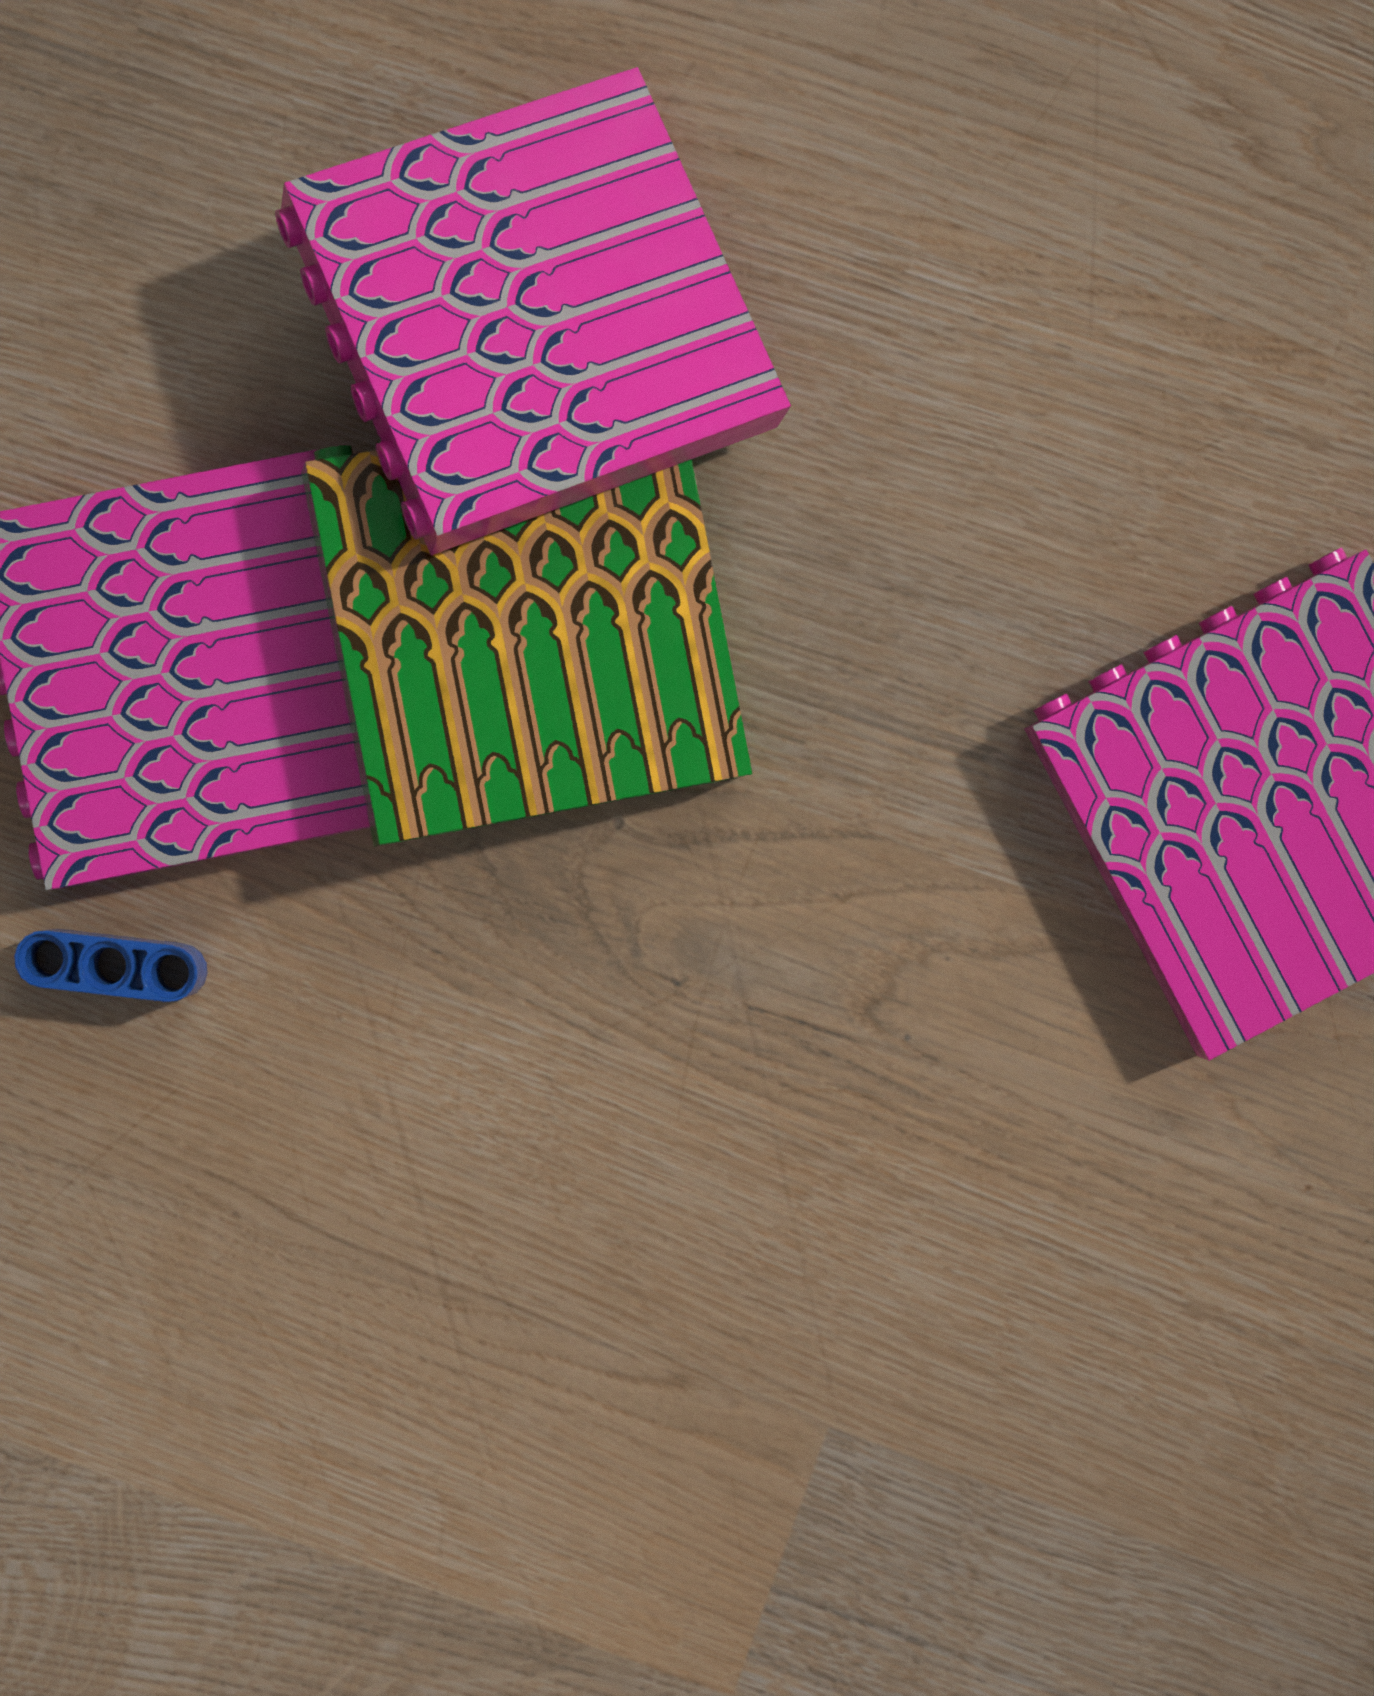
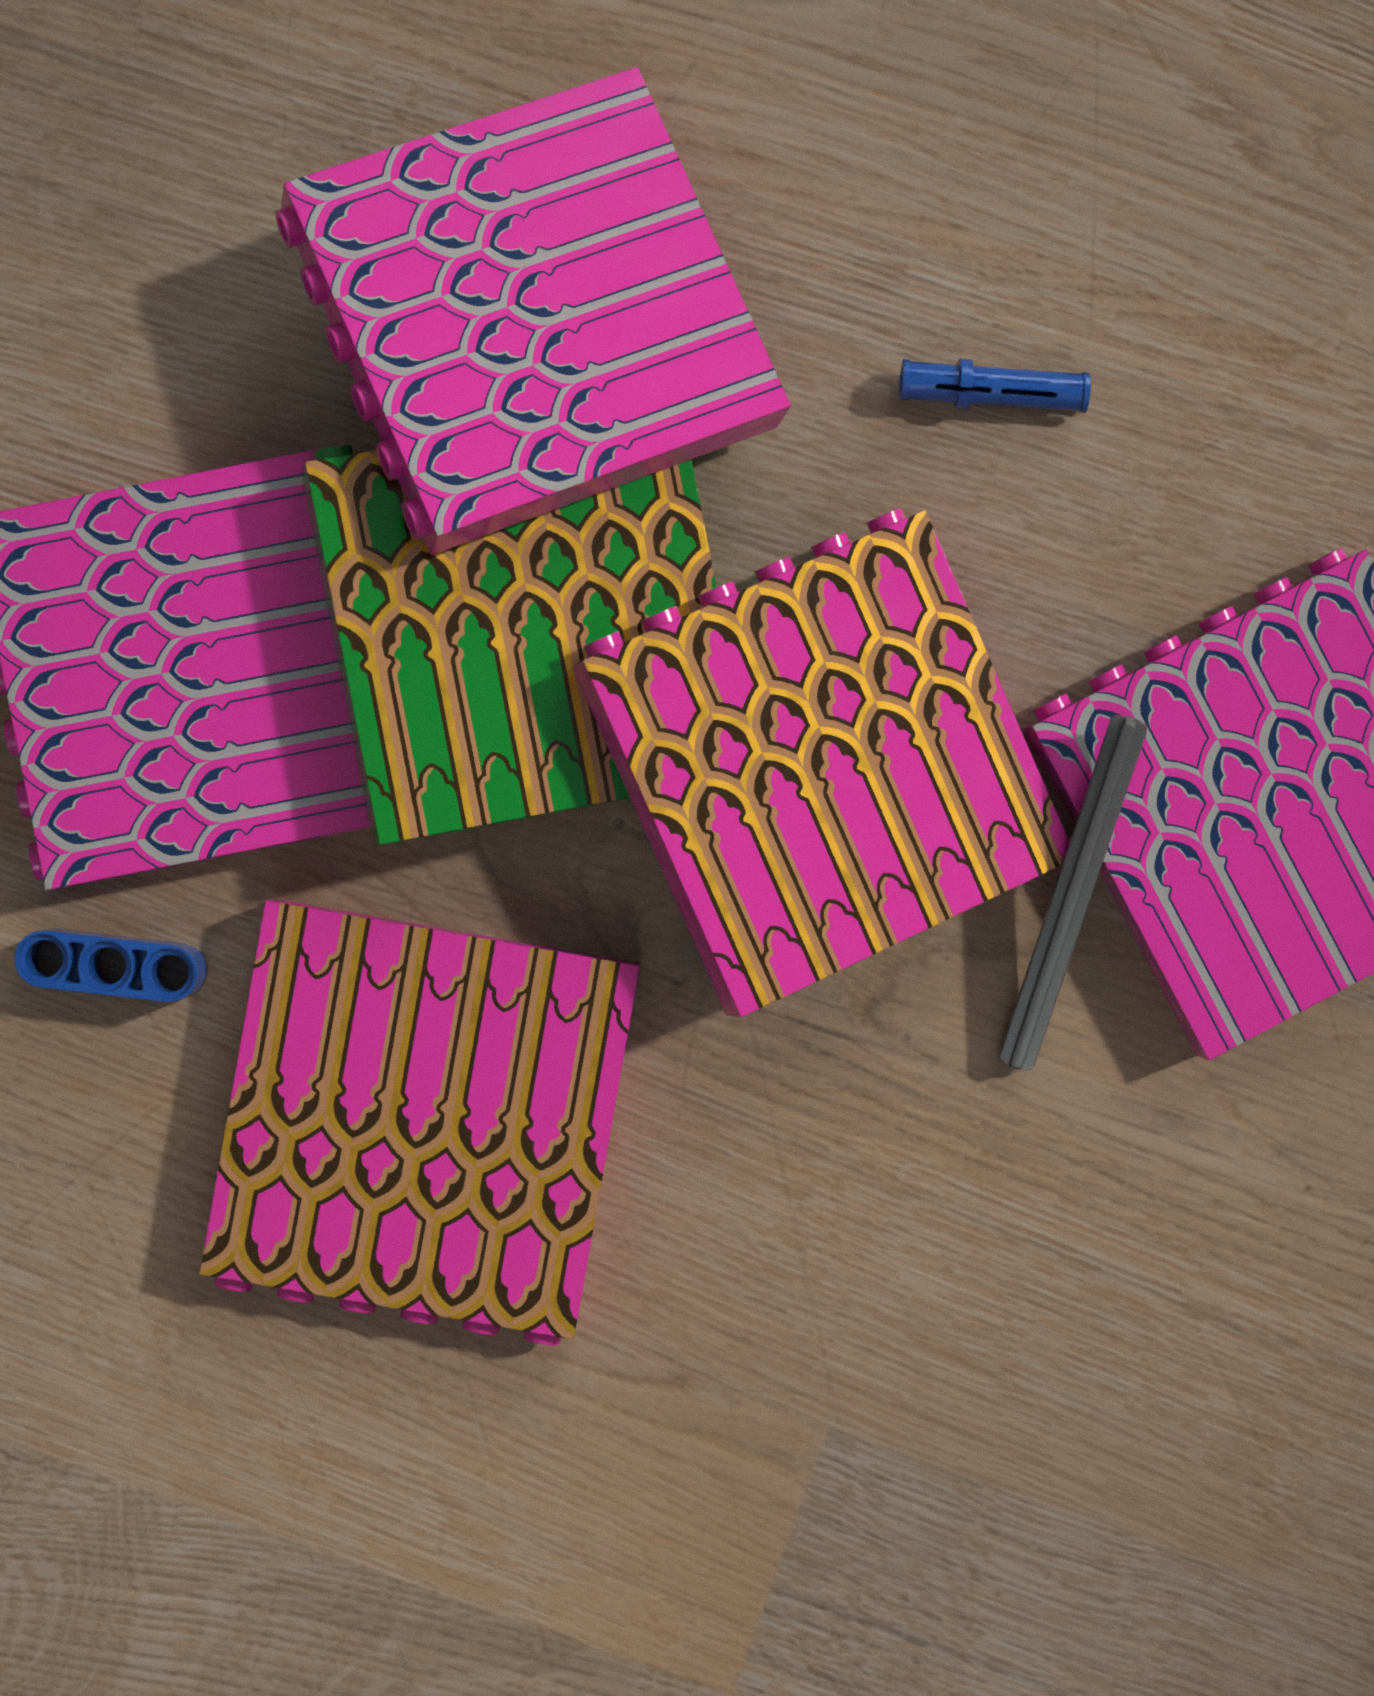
(419, 1121): none -> panel
(823, 760): none -> panel
(994, 386): none -> blue pin
(1073, 891): none -> dark grey axle

